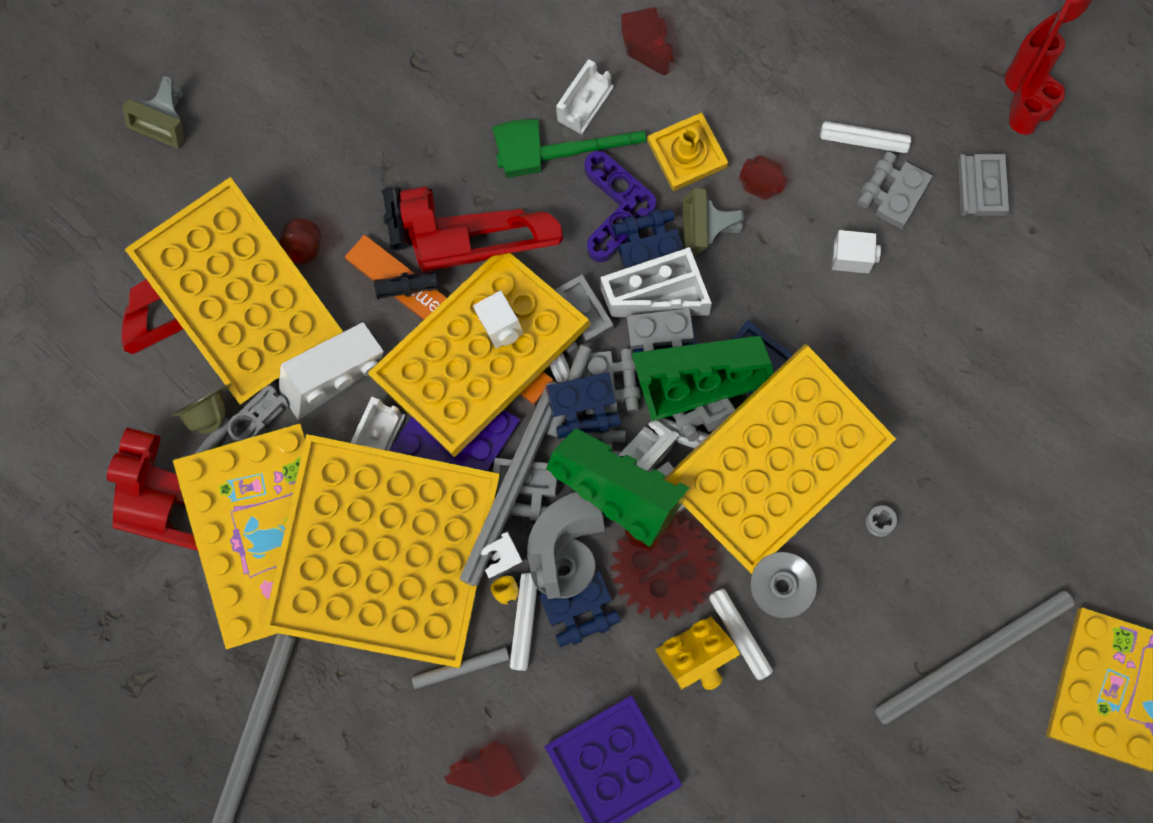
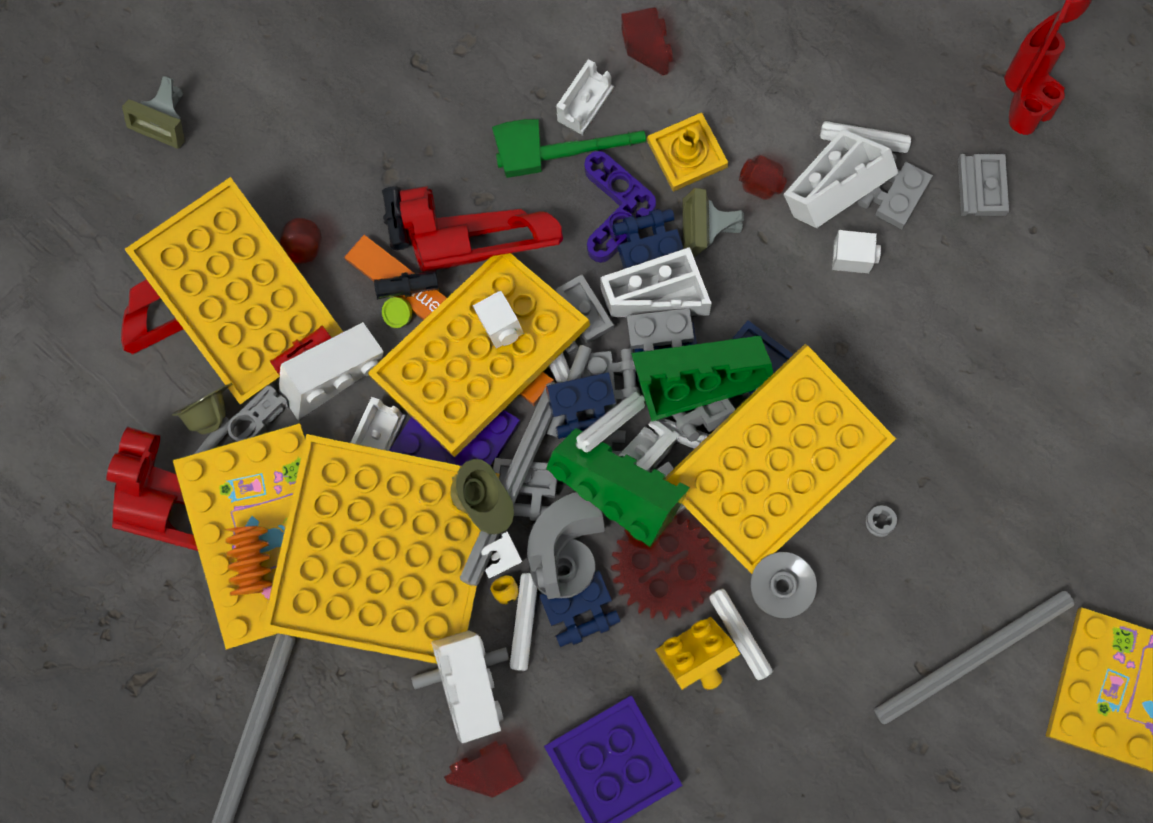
(248, 560): none -> orange piece
(299, 347): none -> red pin
(397, 312): none -> lime piece
(467, 685): none -> white wedge
(482, 497): none -> olive piece
(610, 422): none -> white axle
(839, 178): none -> white wedge

